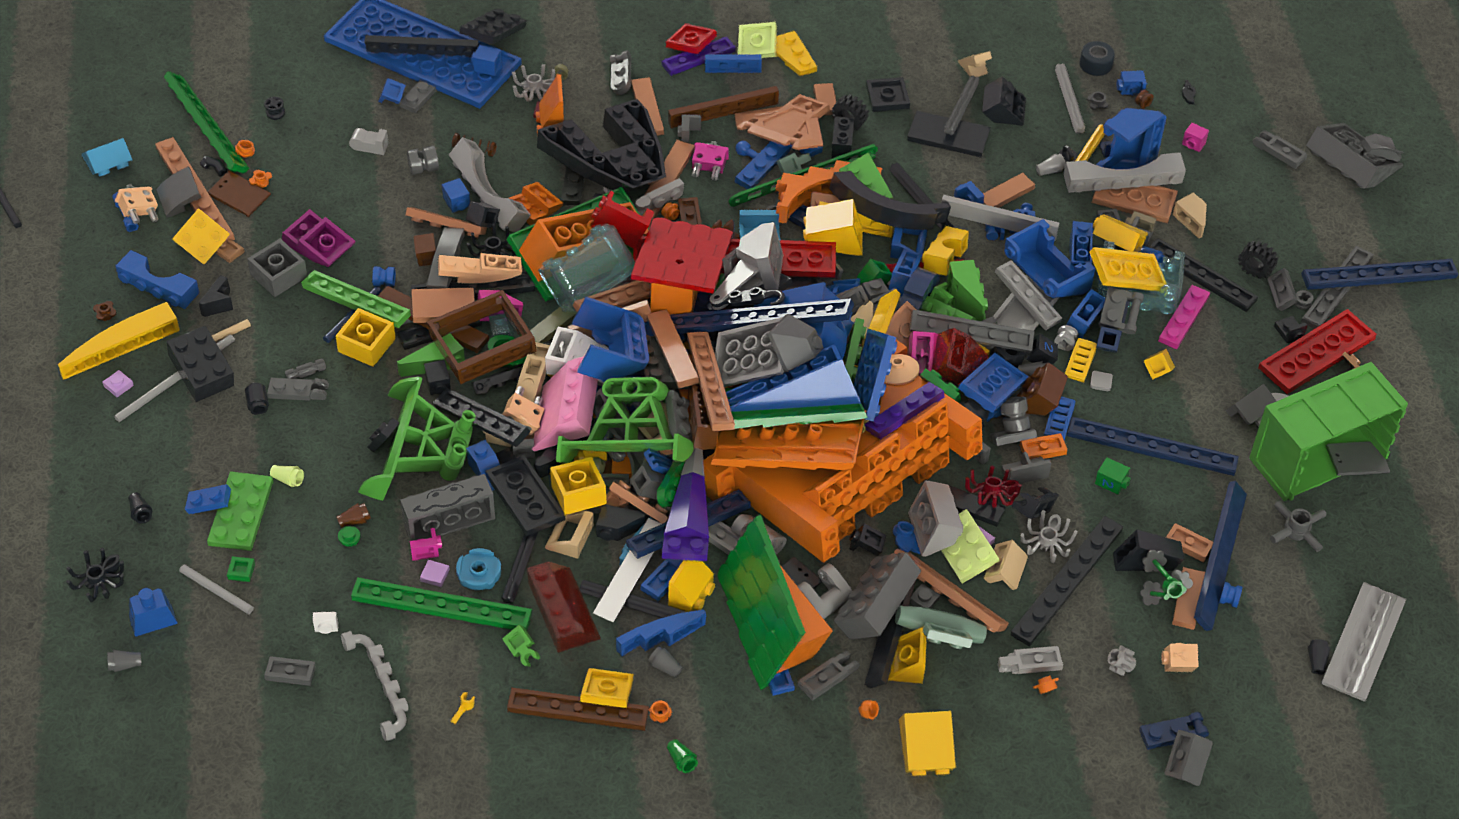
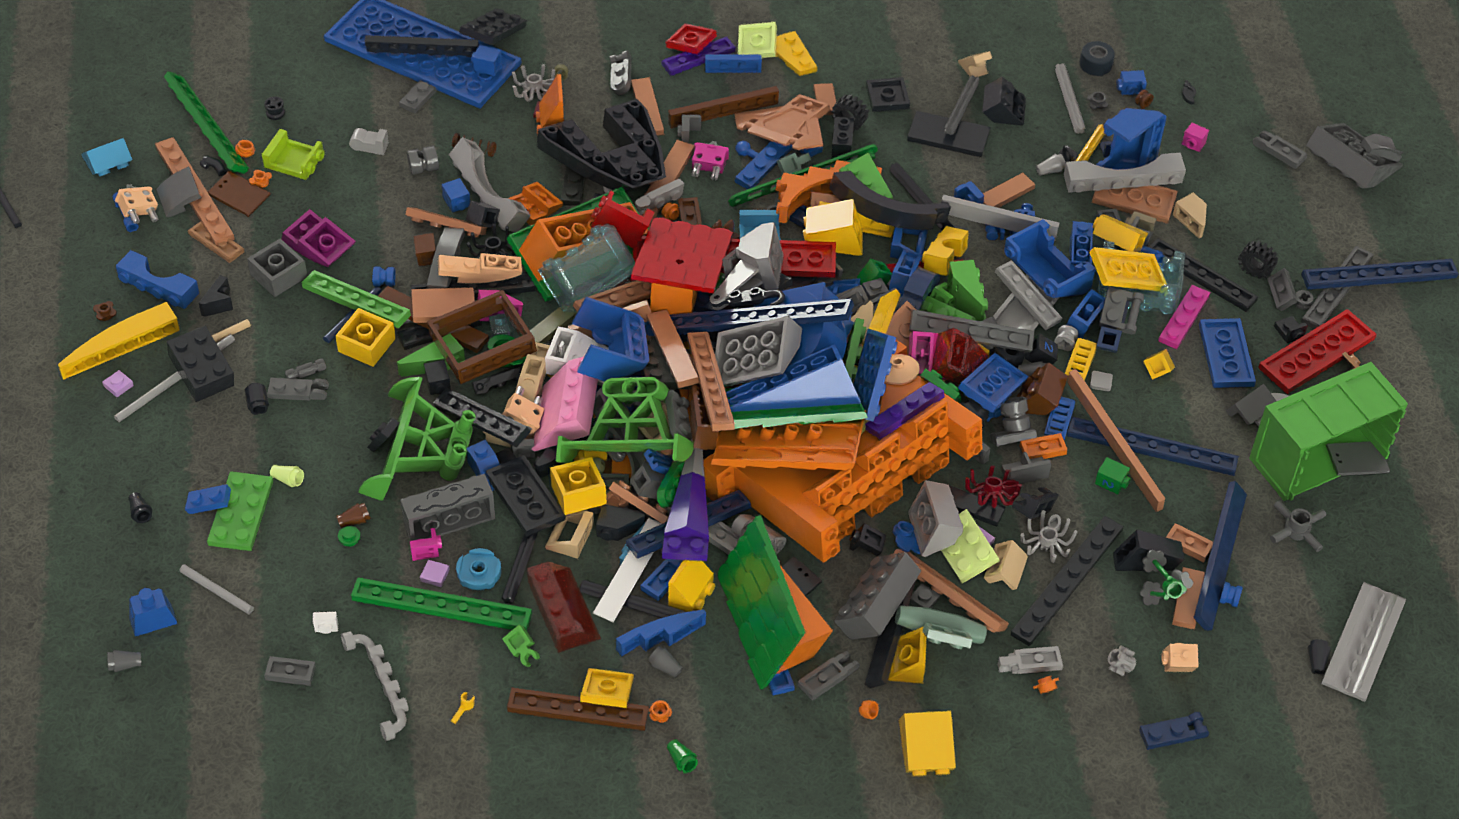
(97, 574): black animal -> none
(201, 236): yellow bracket -> none
(241, 569): green plate -> none
(292, 156): none -> lime panel
(392, 91): blue panel -> none
(794, 342): dark grey slope -> none
(837, 592): light grey connector -> none
(1116, 440): none -> nougat tile
(1188, 757): dark grey panel -> none
(1227, 353): none -> blue plate

